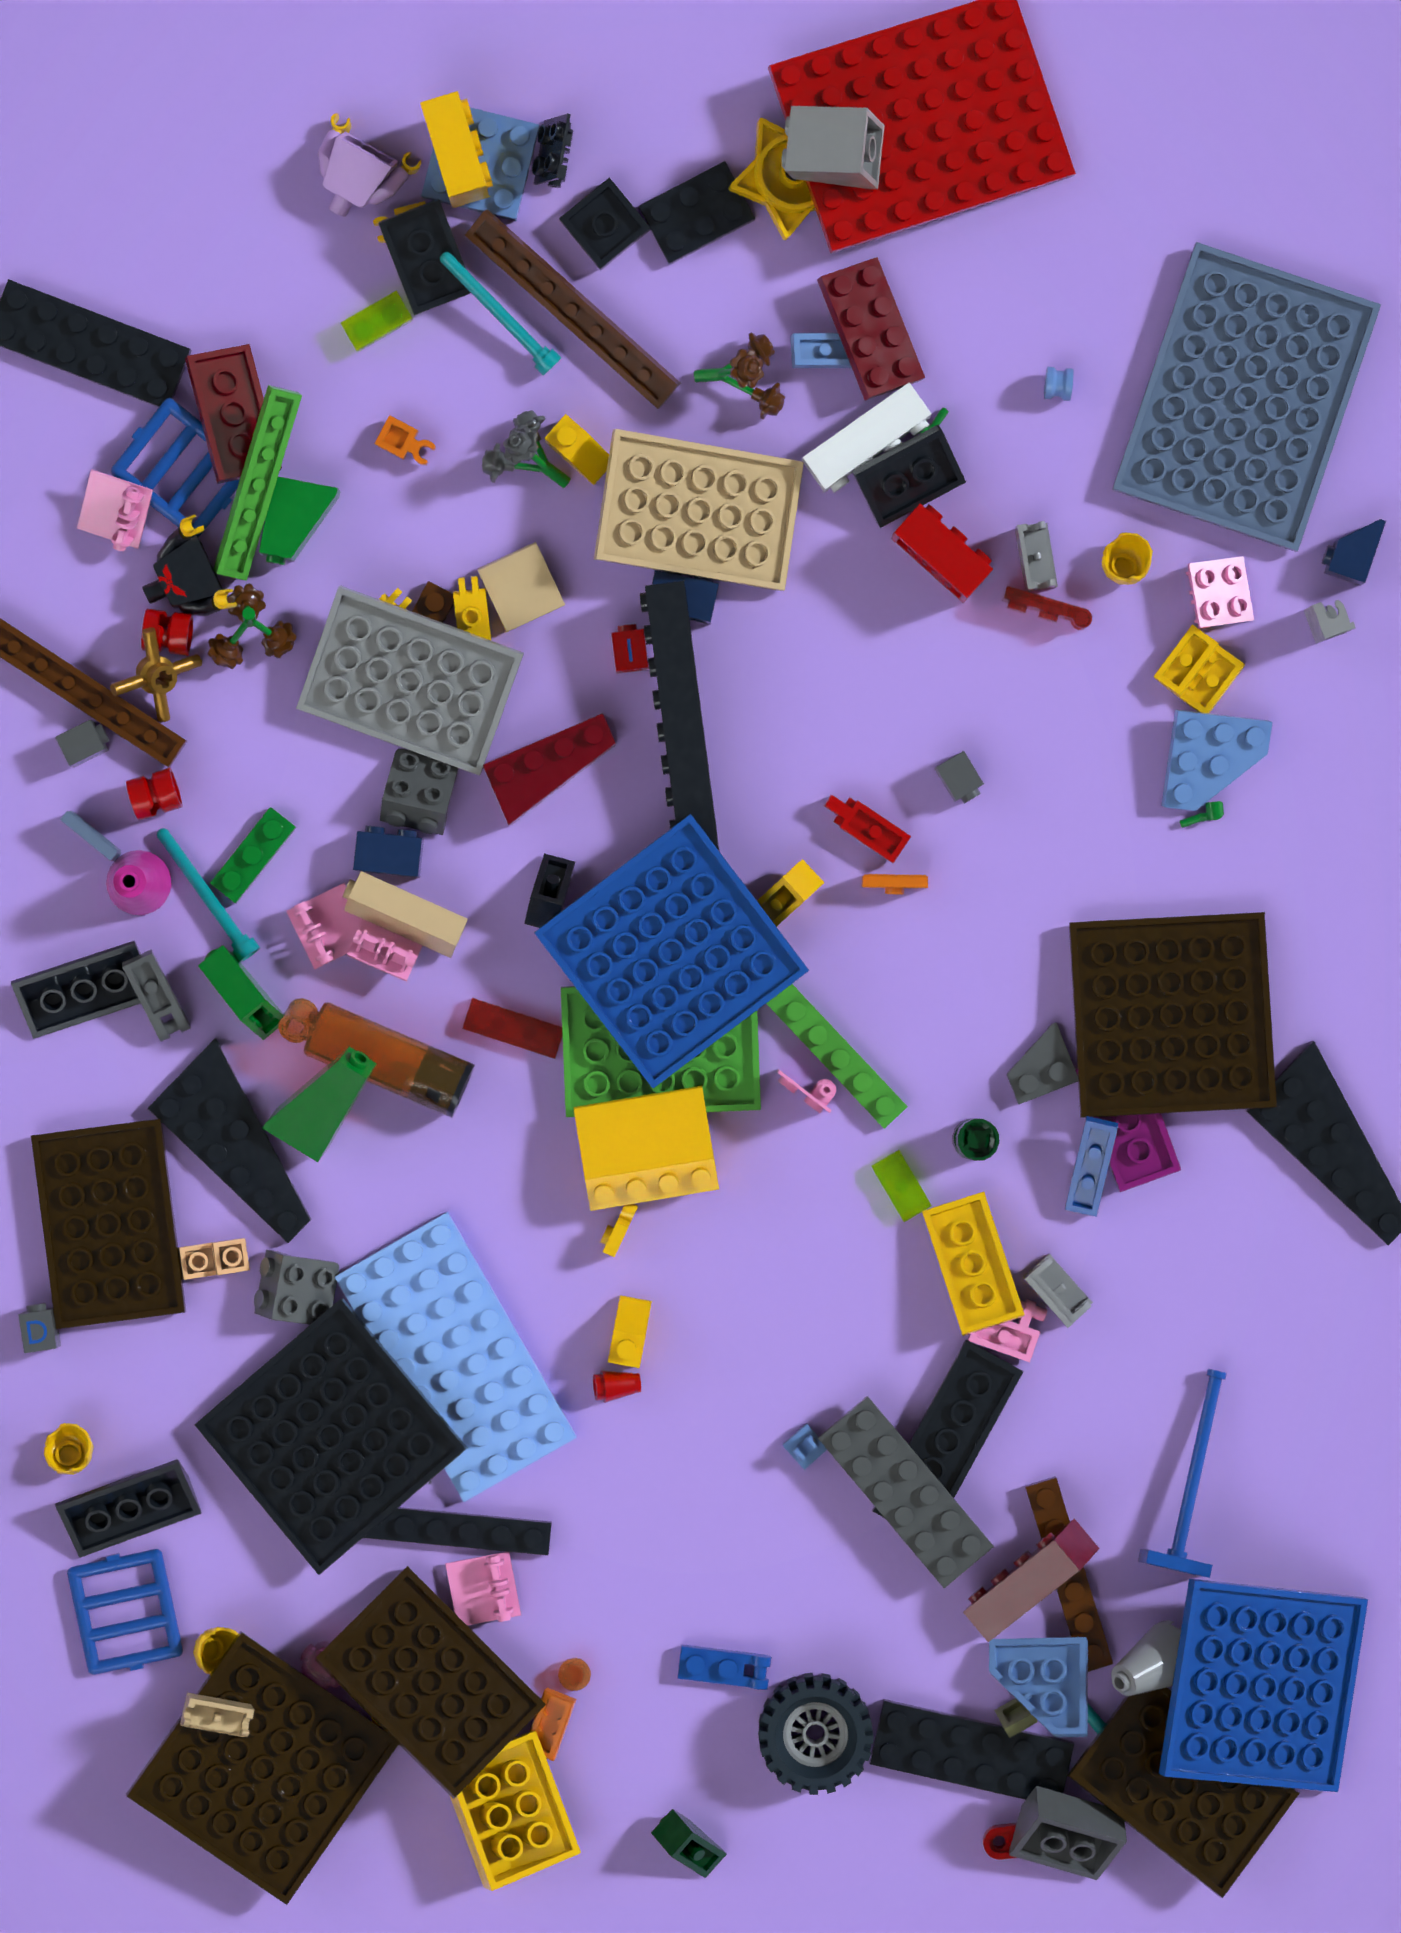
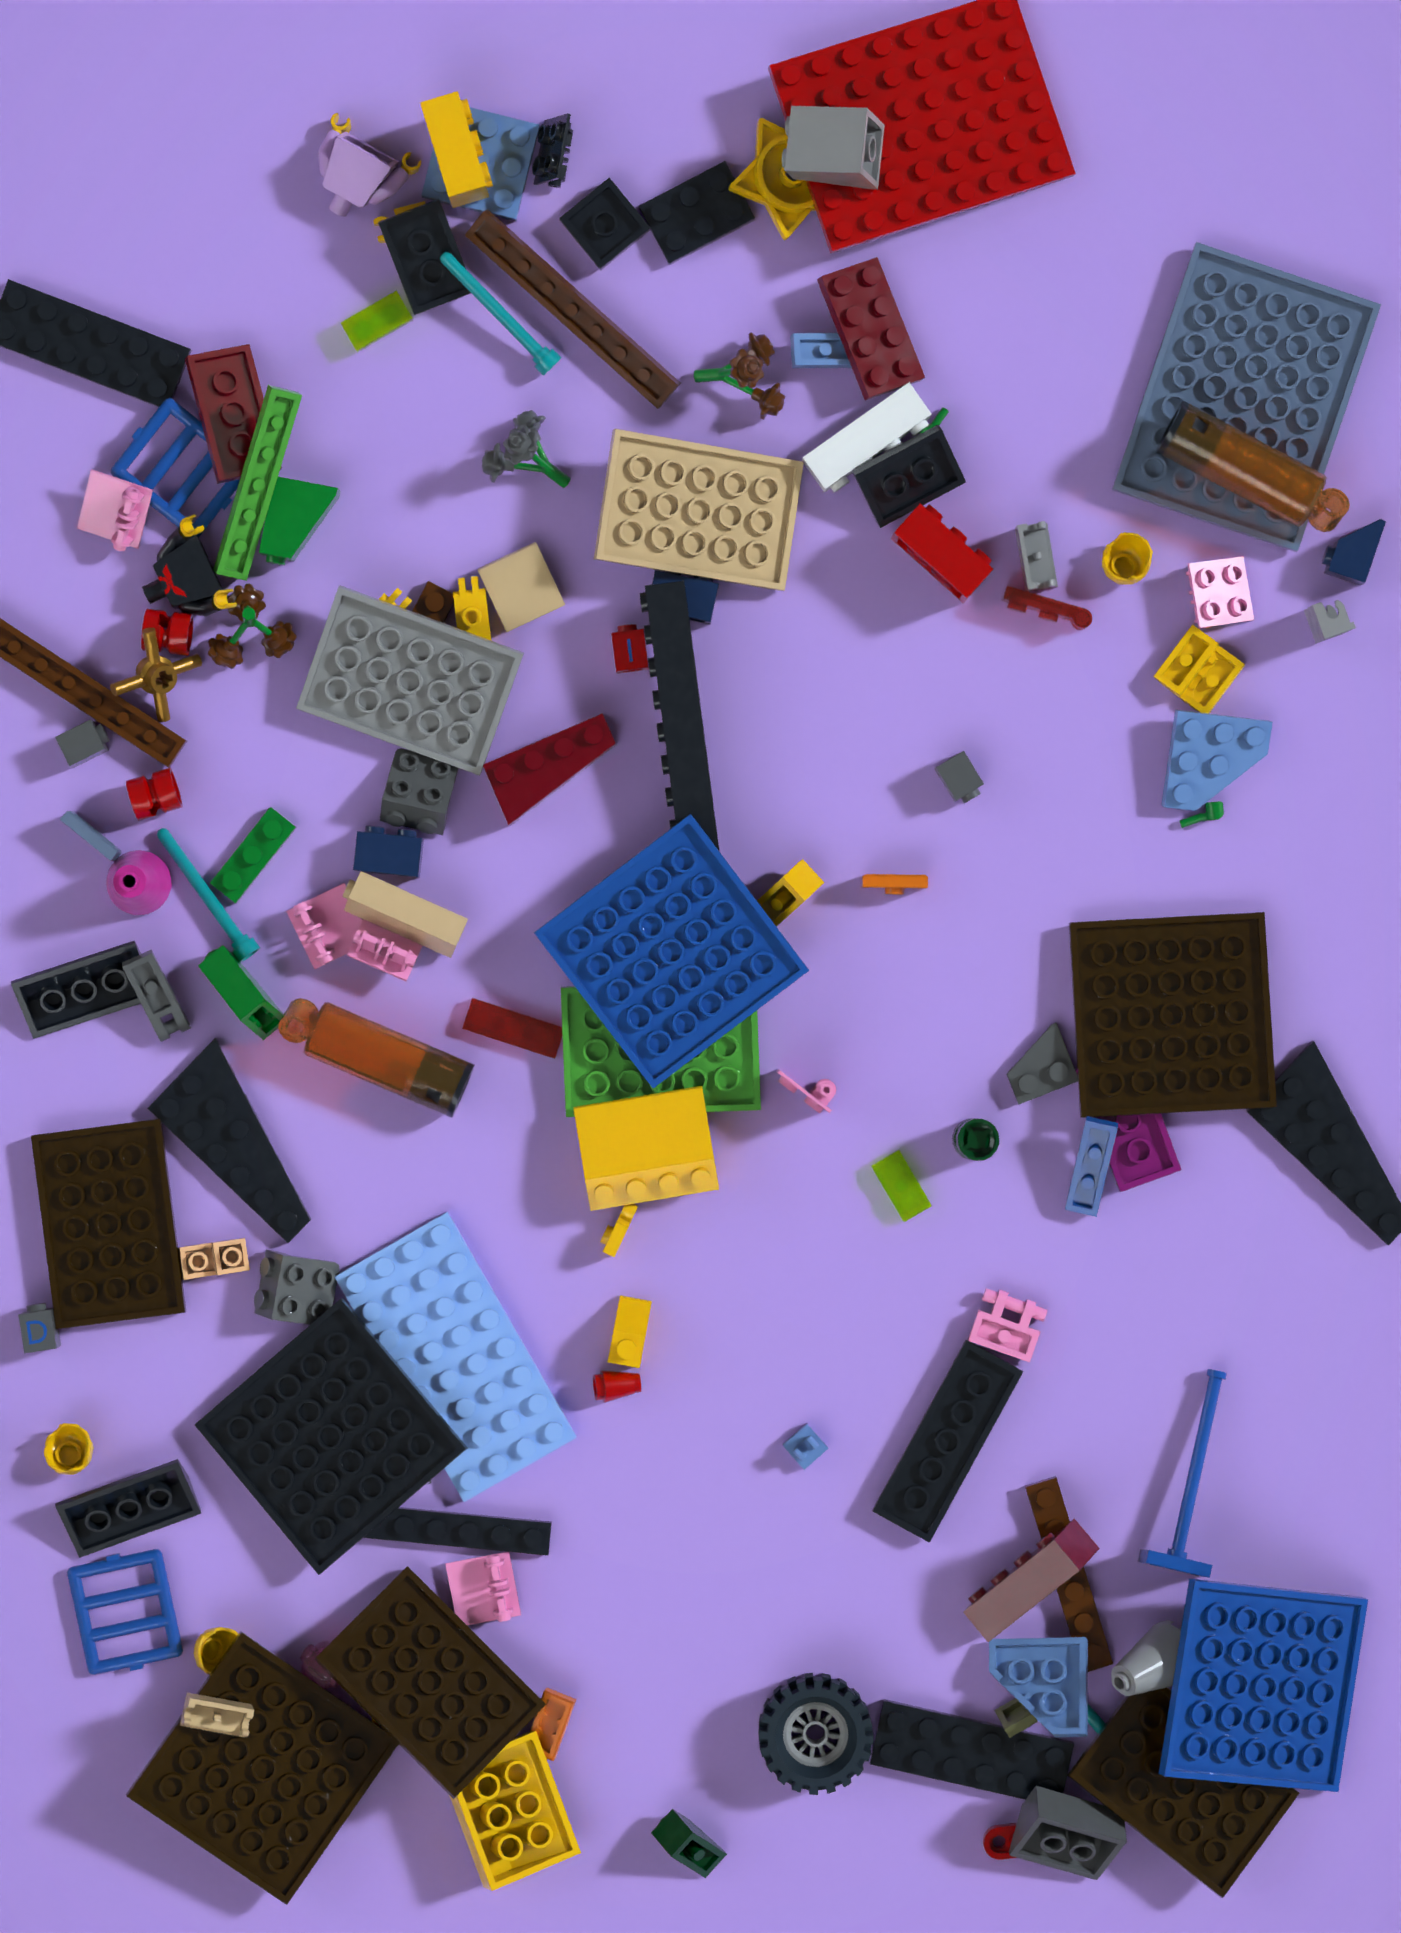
(320, 1106): green slope -> none
(400, 439): orange plate -> none
(549, 890): black slope -> none
(574, 1674): clear orange plate -> none
(578, 449): yellow slope -> none
(723, 1666): blue plate -> none
(837, 1055): bright green plate -> none
(868, 827): red hinge -> none
(905, 1492): dark grey plate -> none
(973, 1263): yellow plate -> none
(1058, 383): medium blue wheel -> none
(1058, 1290): light grey hinge -> none
(1251, 469): none -> clear orange piece

